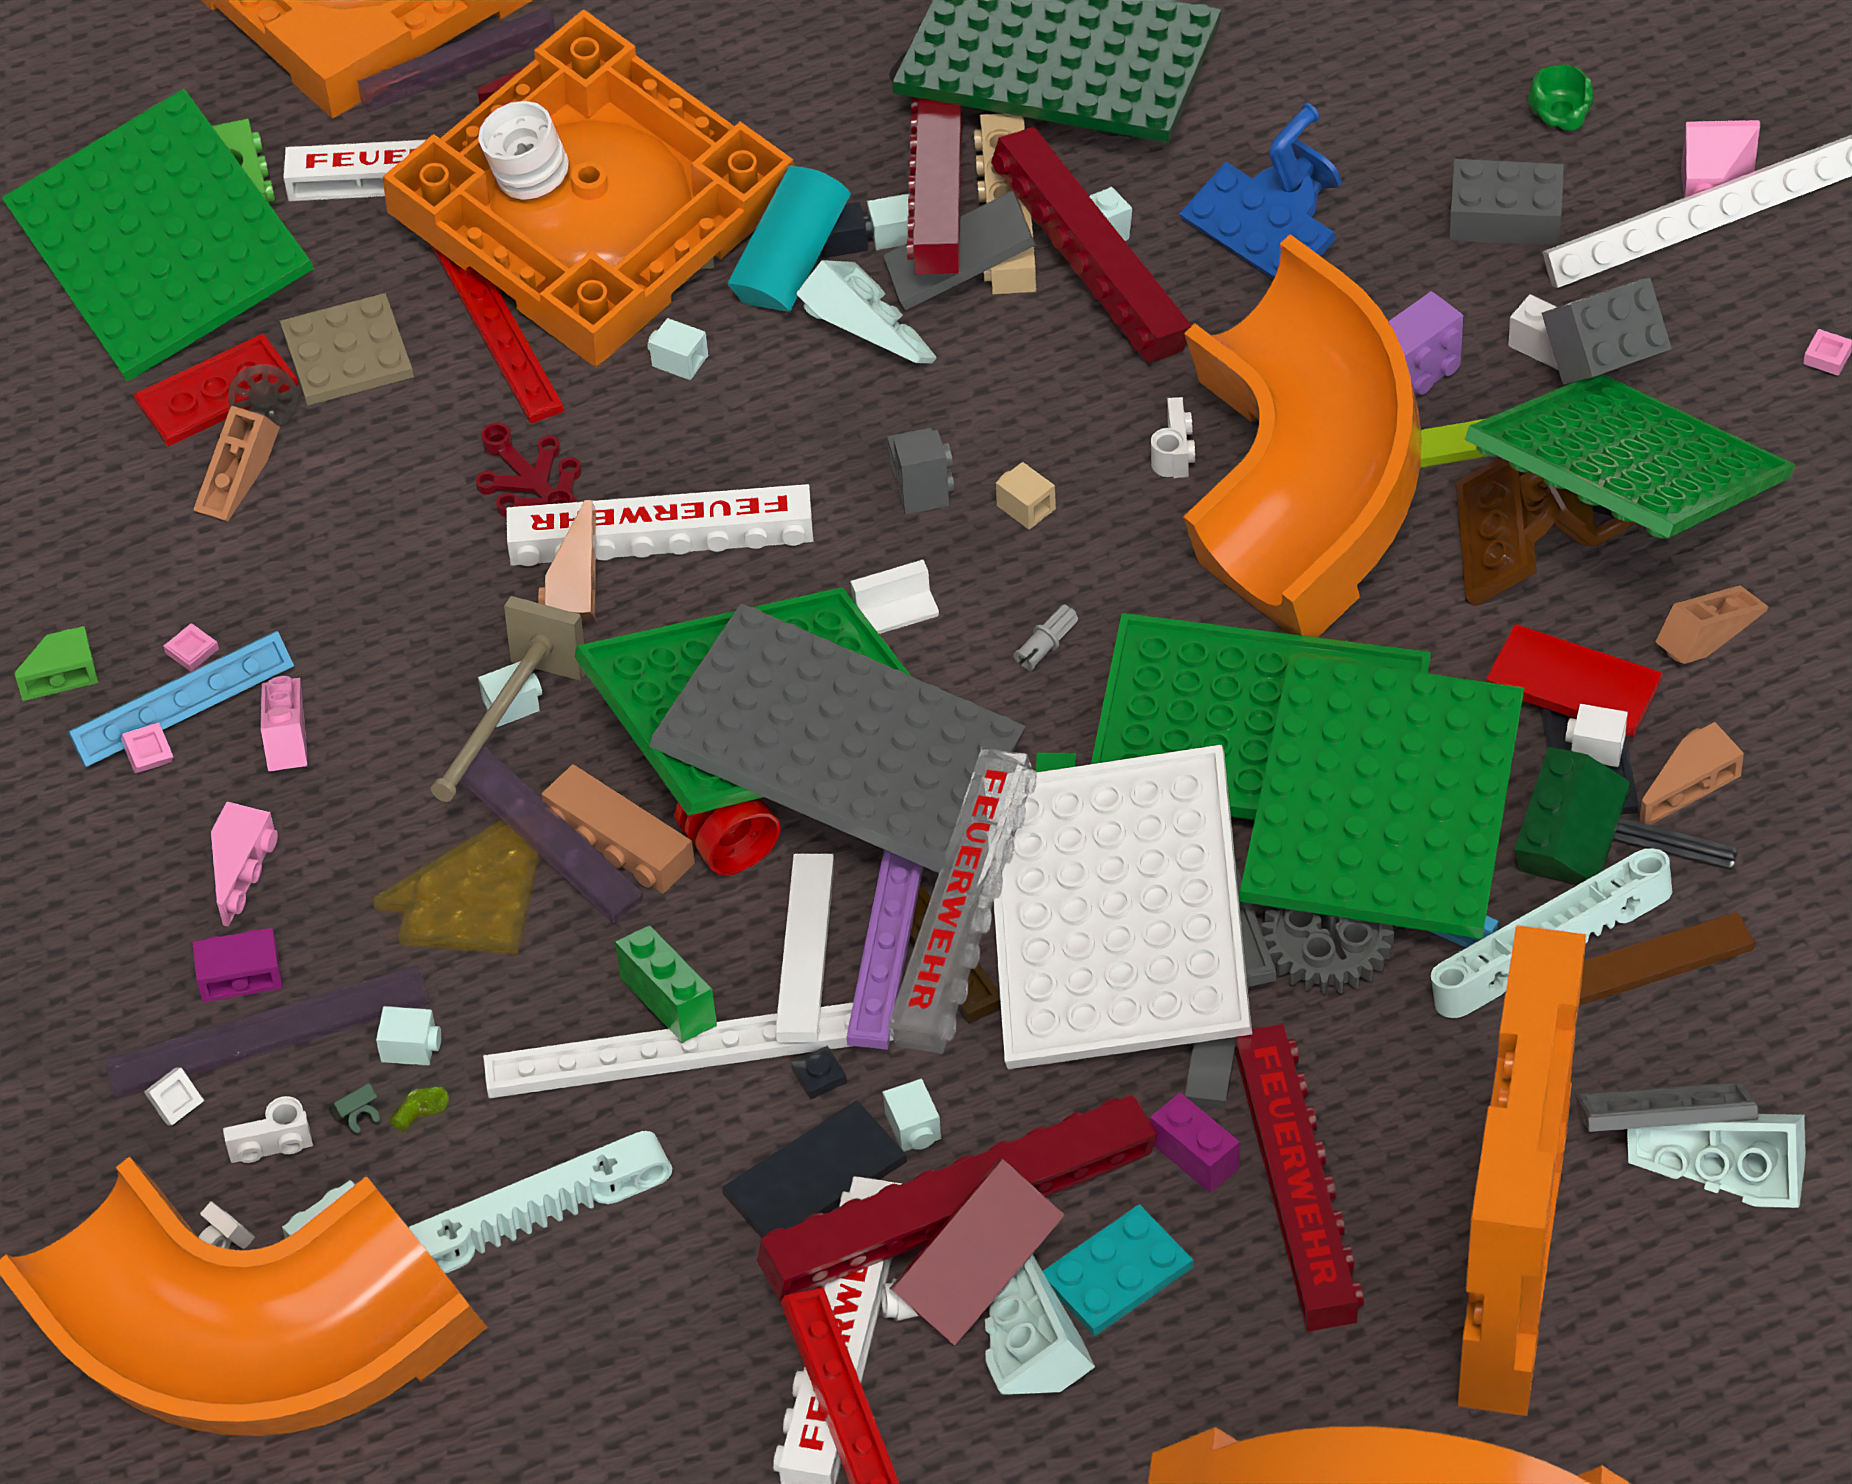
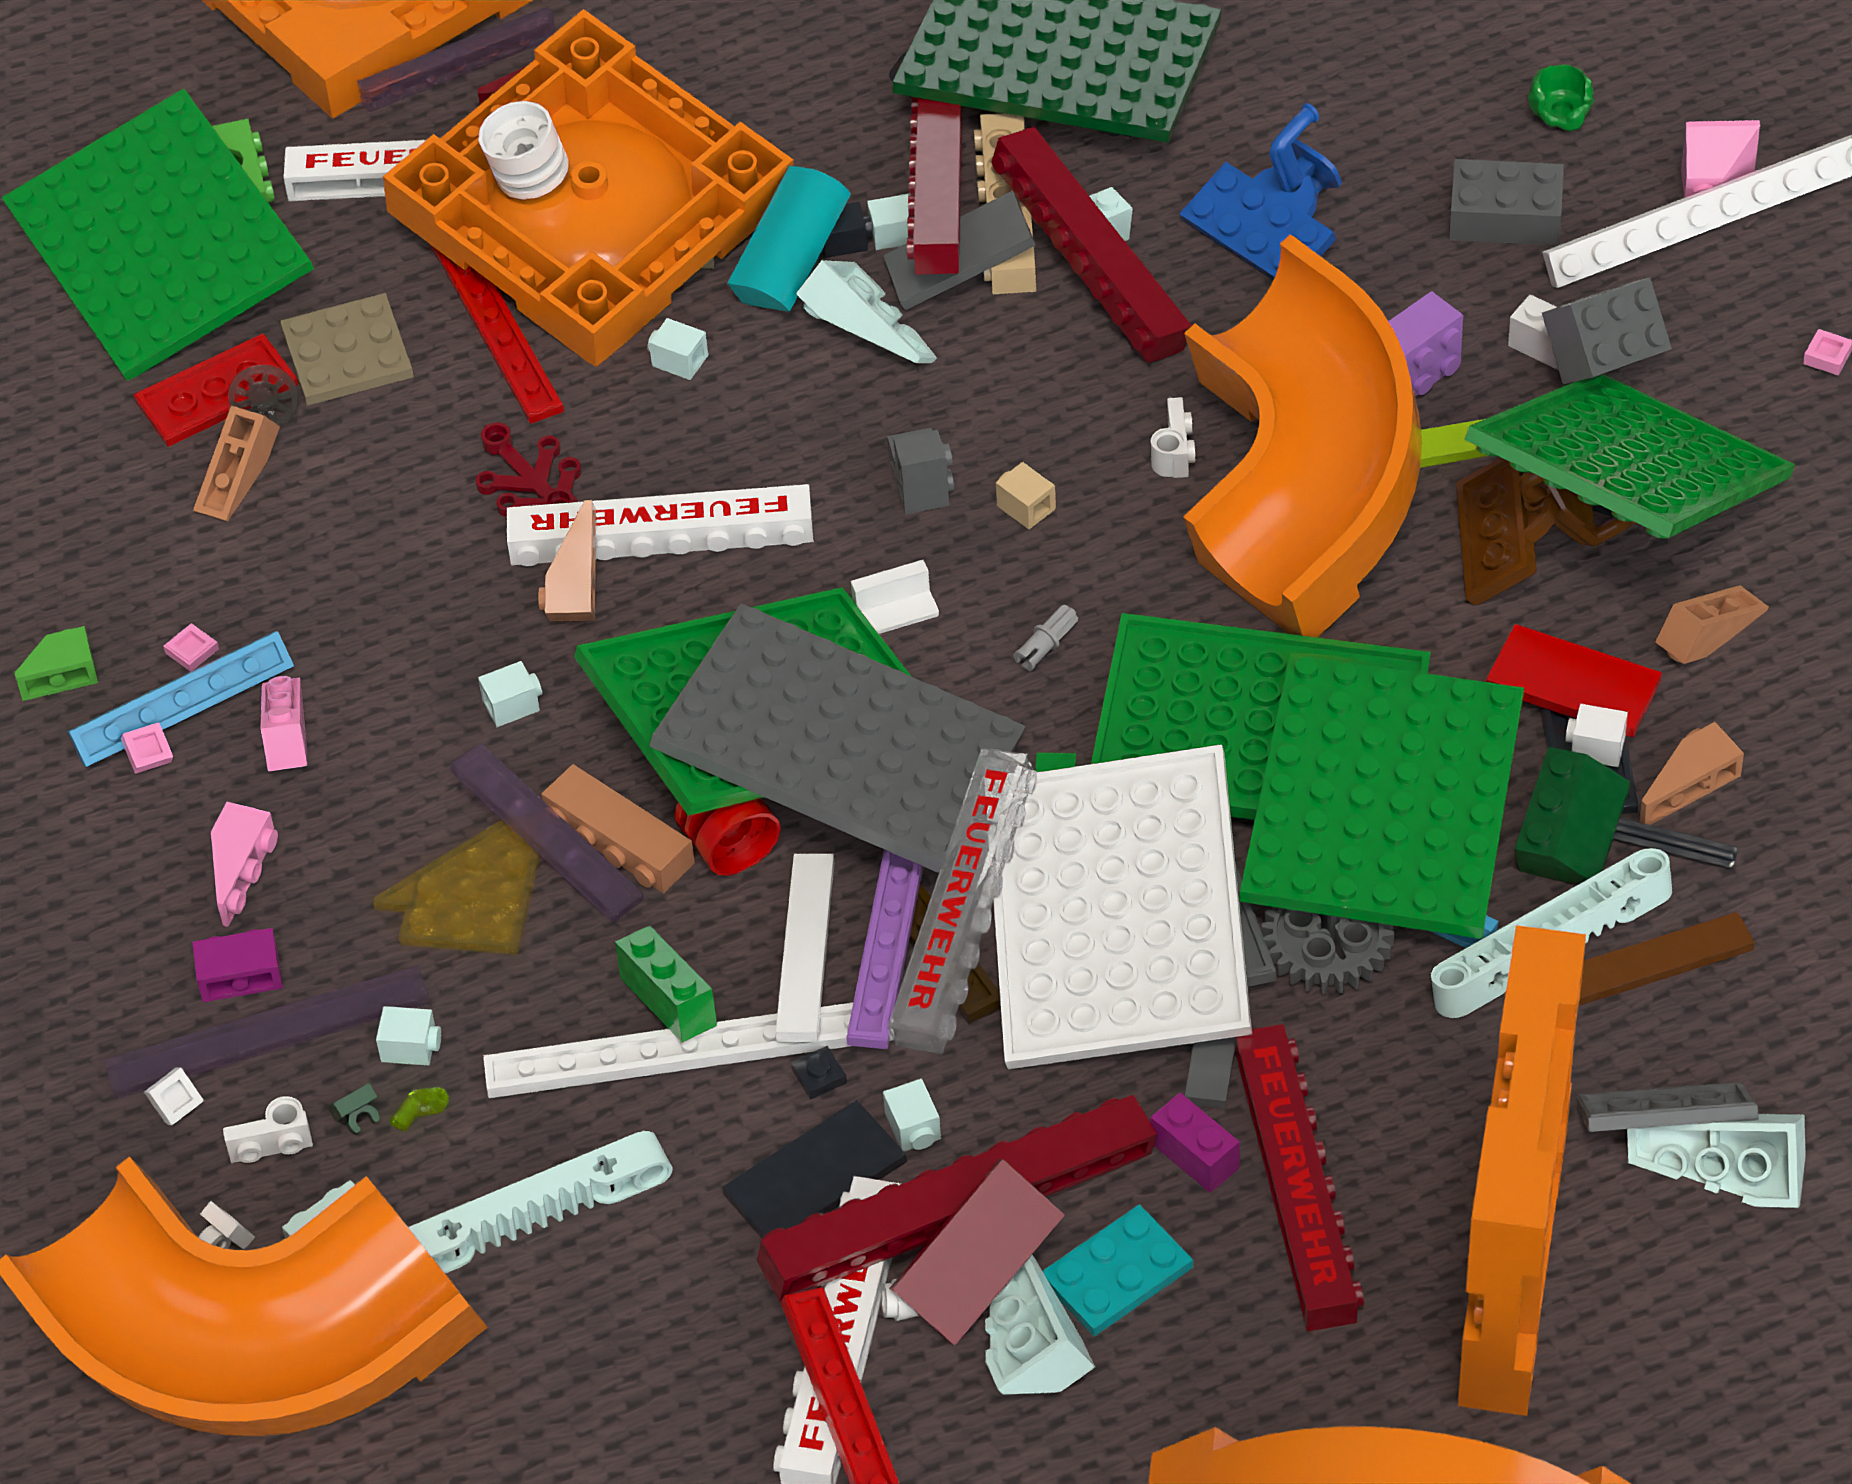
(541, 640): dark tan tile -> none

